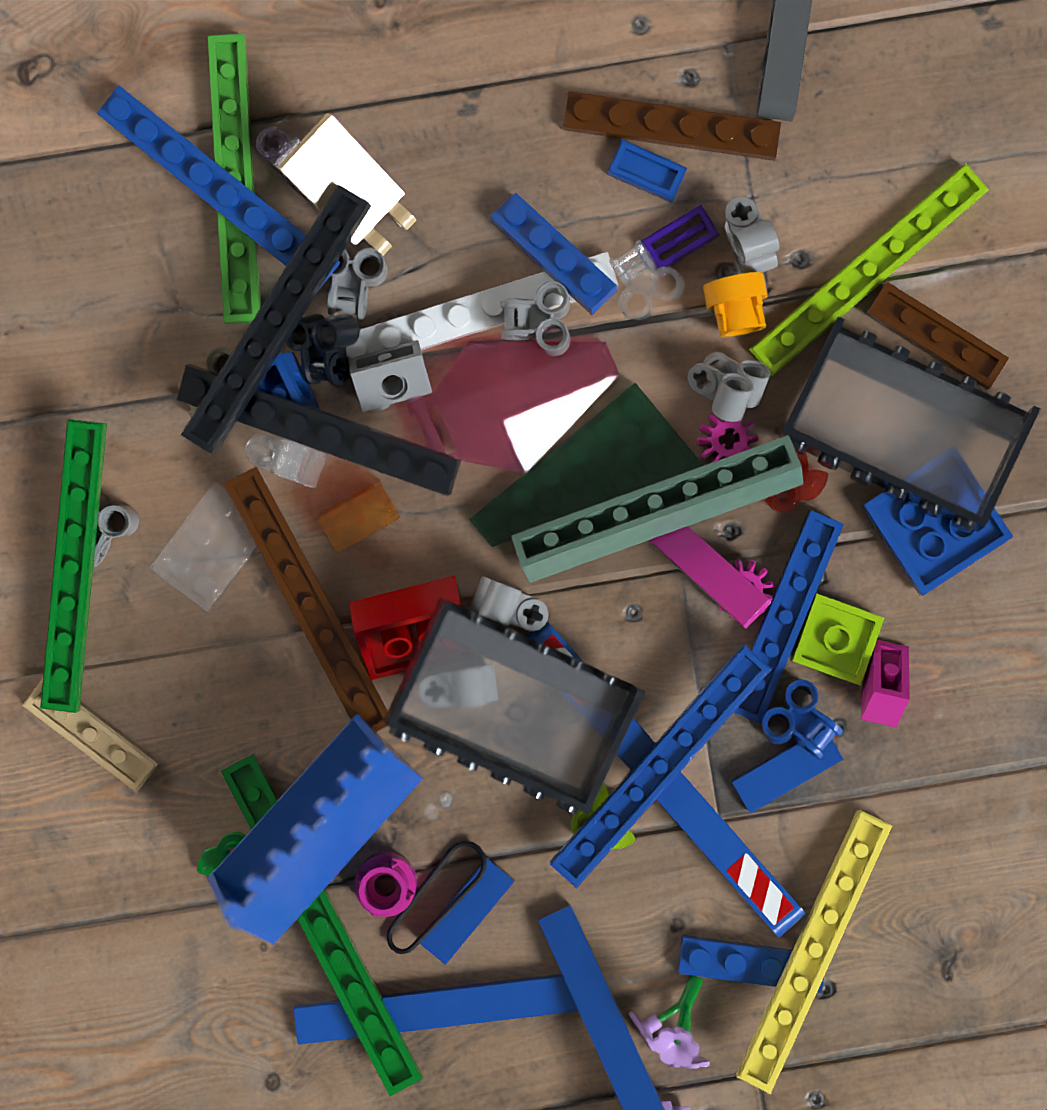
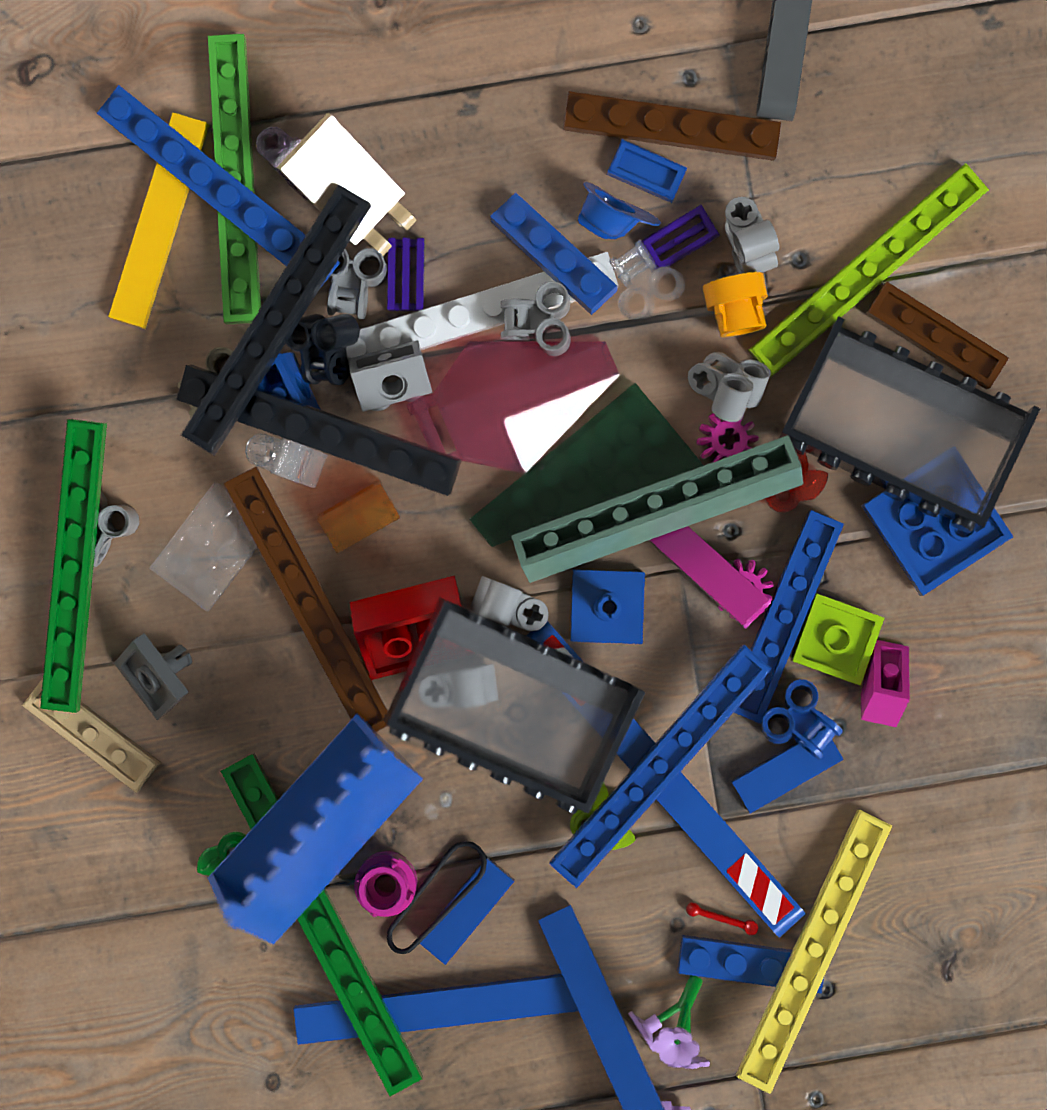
(154, 235): none -> yellow tile
(154, 675): none -> dark grey tile
(406, 244): none -> dark purple tile
(607, 606): none -> blue tile
(611, 216): none -> blue piece
(749, 926): none -> red hinge

